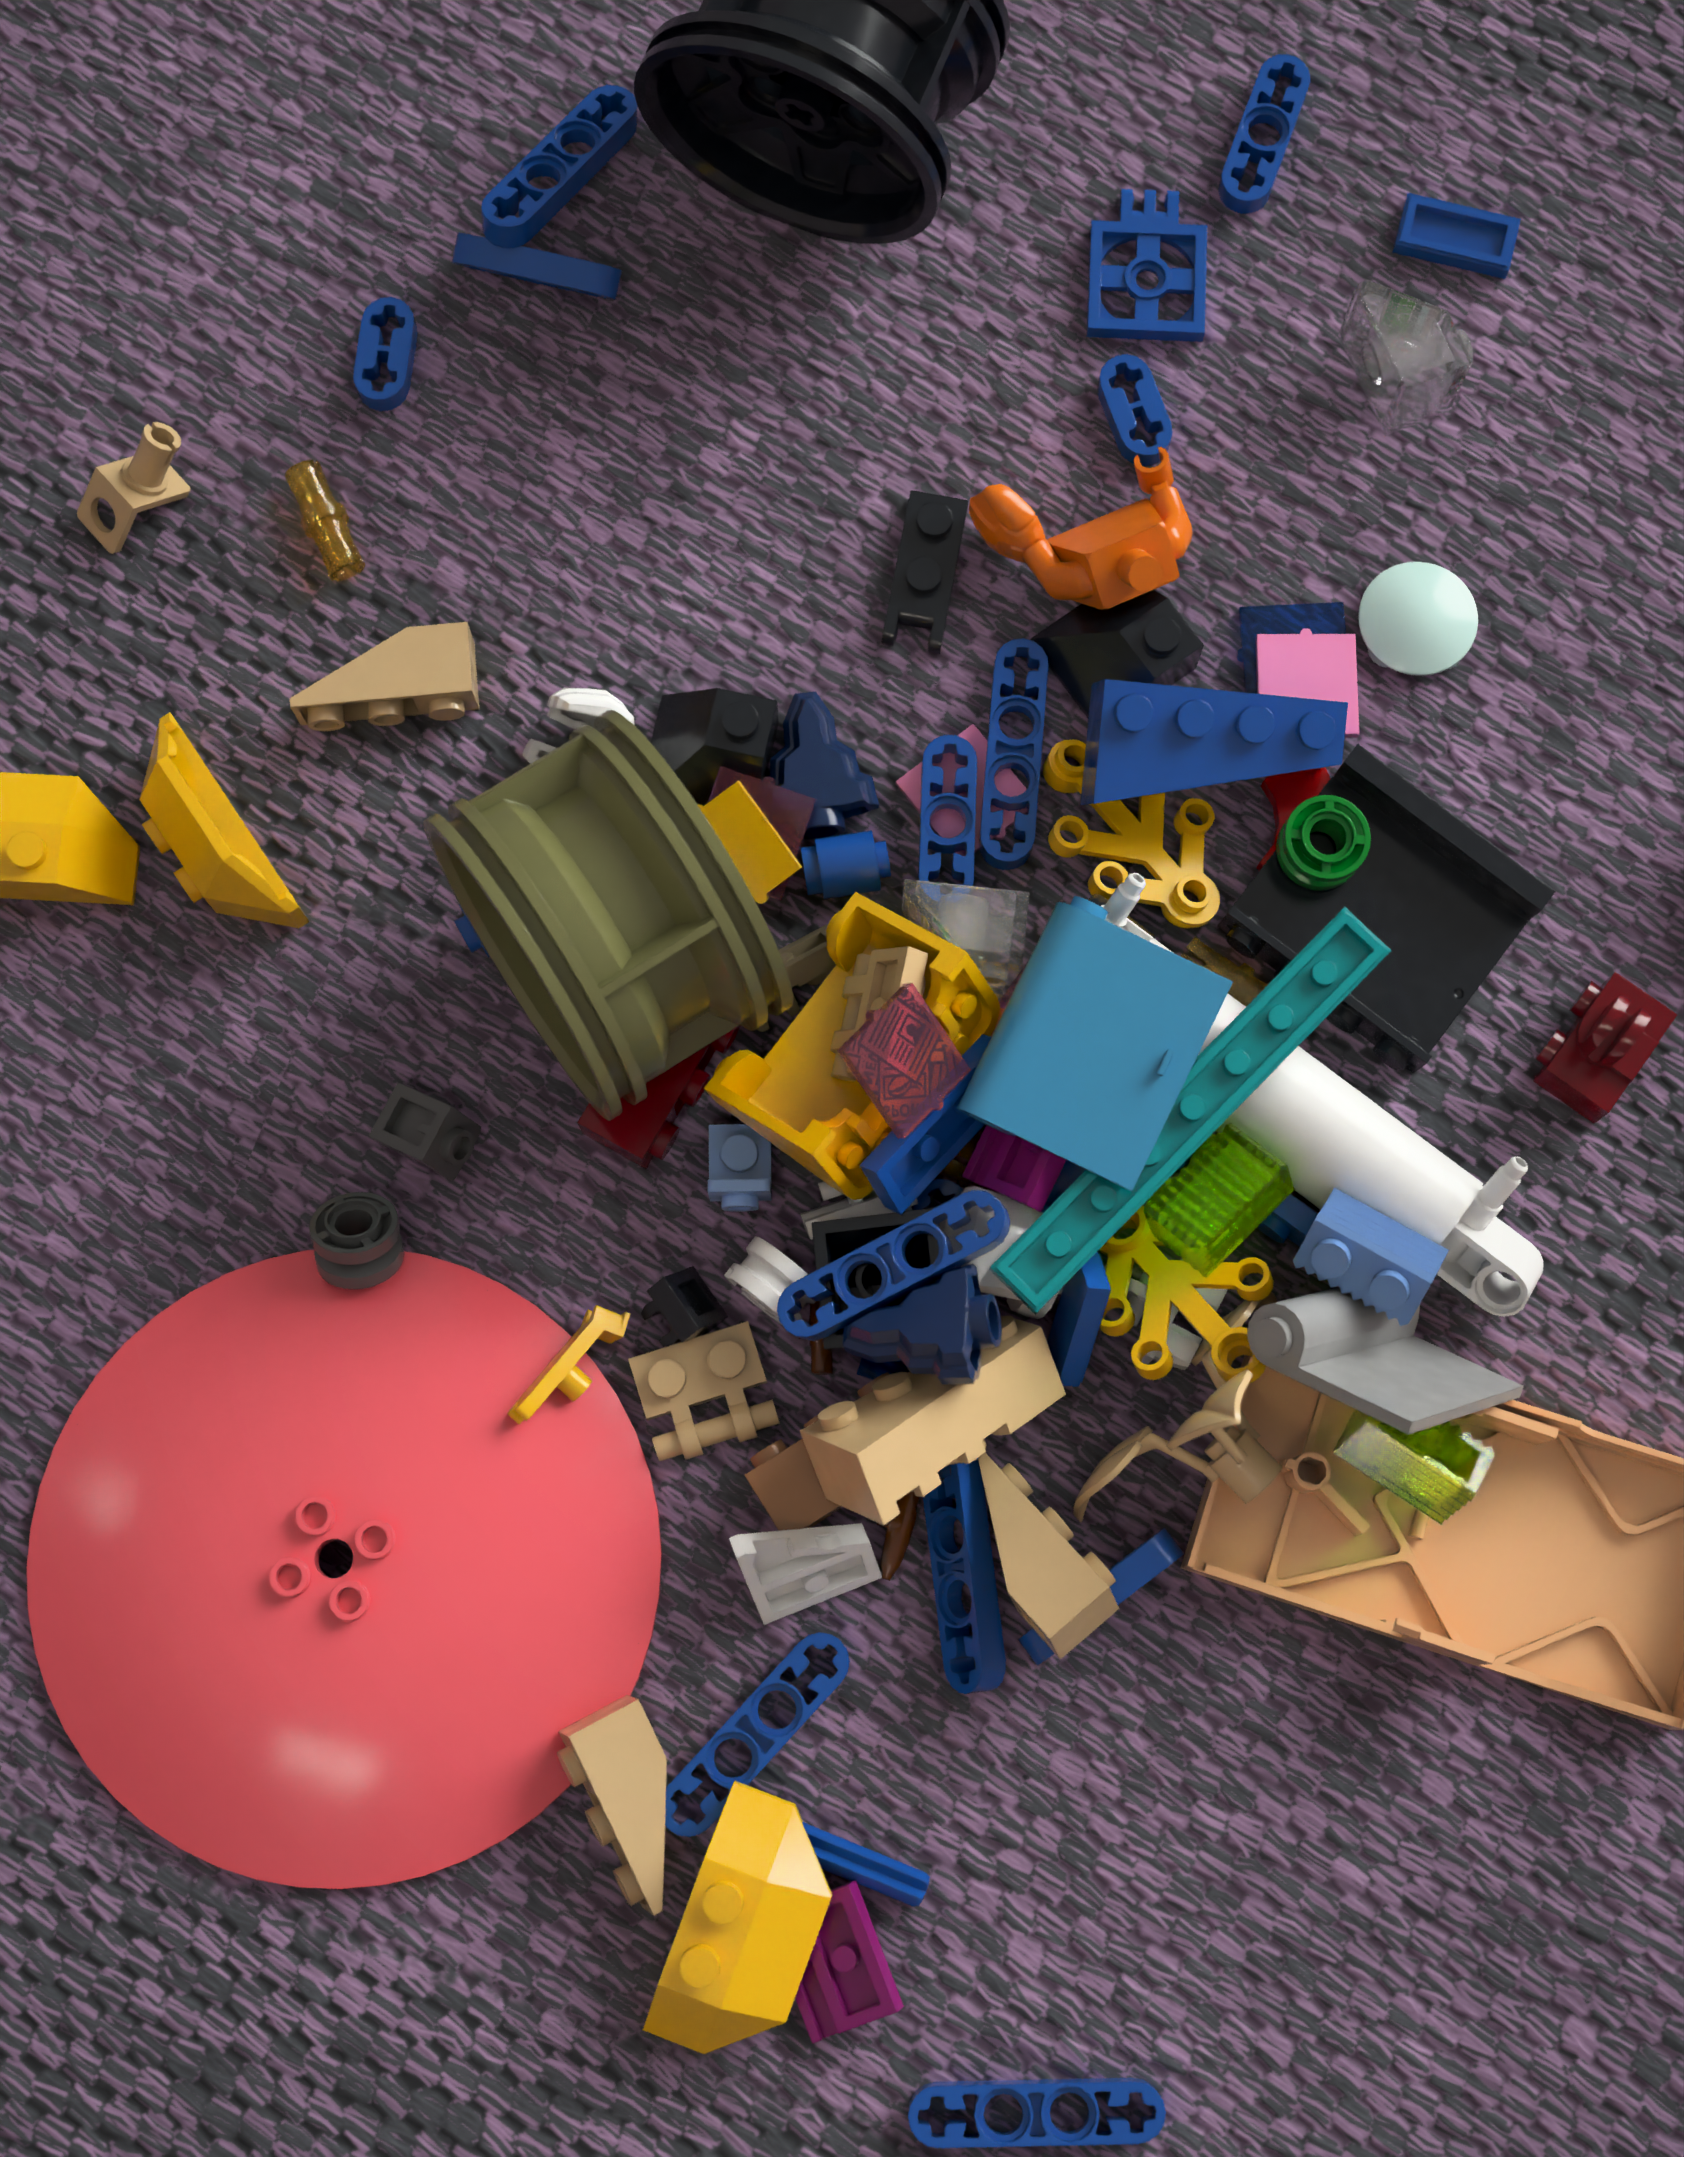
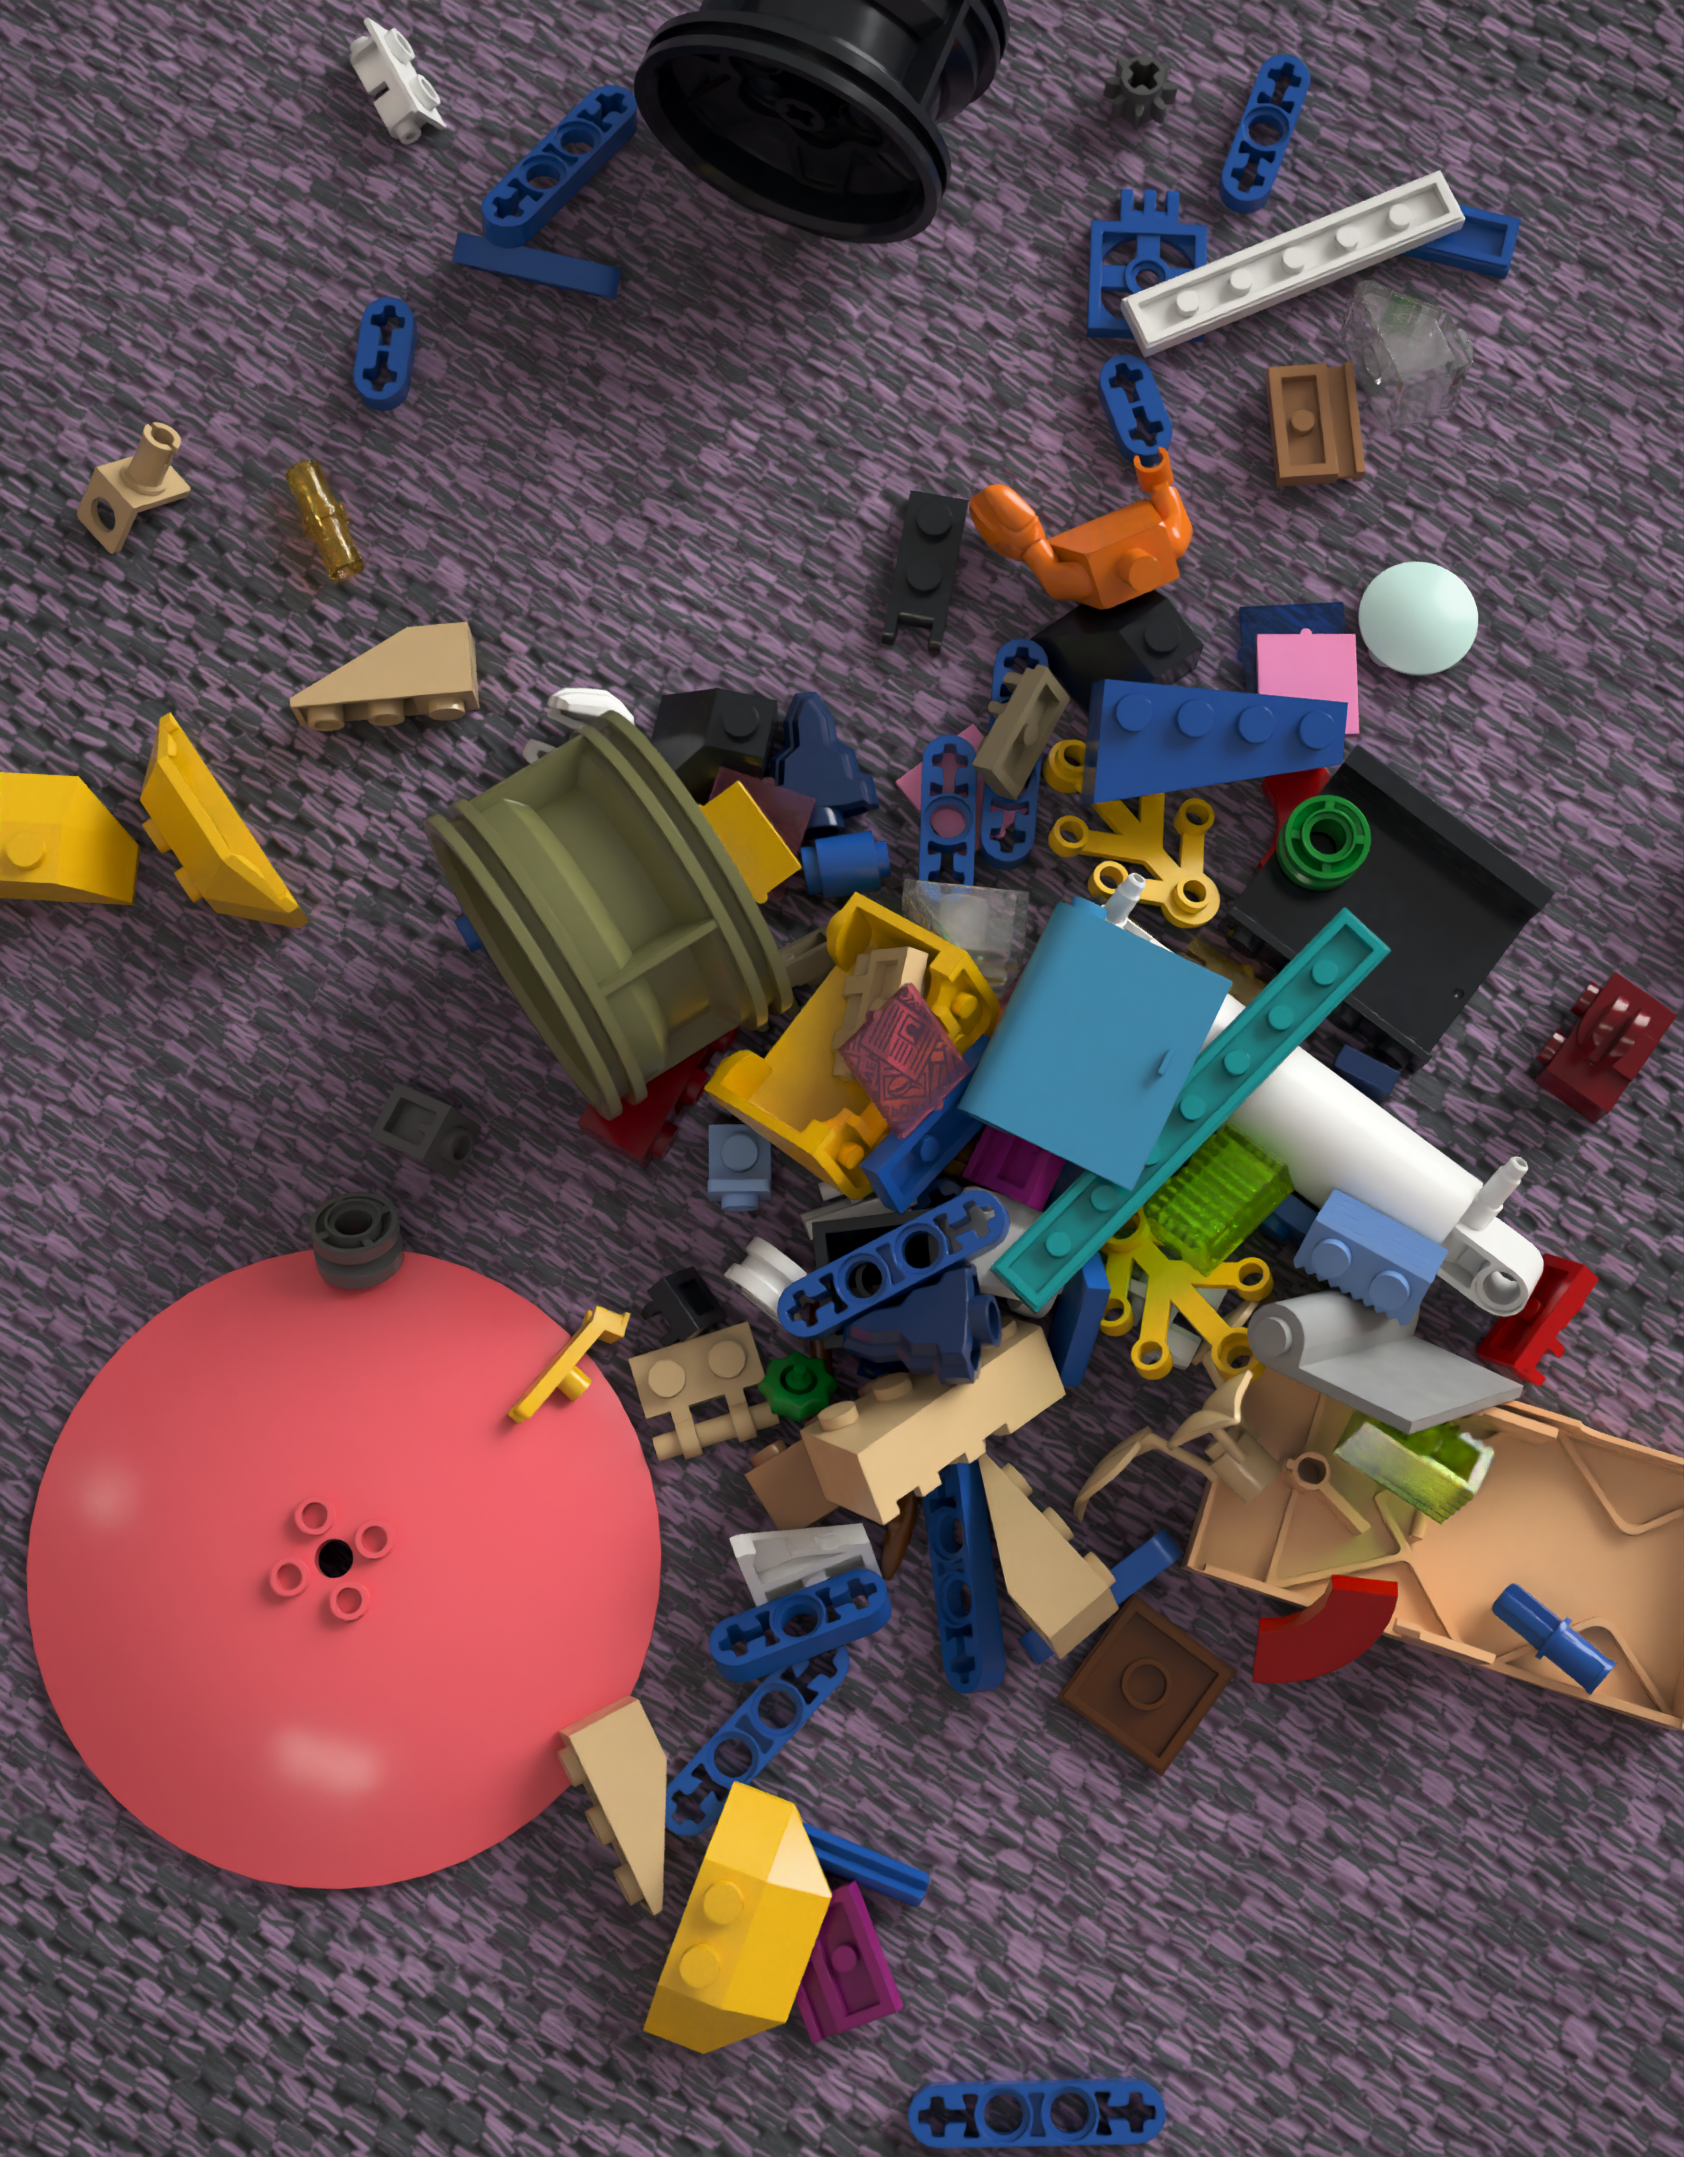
(385, 62): none -> white hinge
(789, 1650): none -> blue beam
(797, 1386): none -> green piece
(1020, 730): none -> dark tan plate
(1140, 90): none -> dark grey gear
(1146, 1684): none -> reddish brown tile
(1292, 263): none -> white tile
(1314, 424): none -> medium nougat plate
(1326, 1633): none -> red tile
(1364, 1073): none -> dark blue tile
(1523, 1338): none -> red plate
(1552, 1637): none -> blue axle

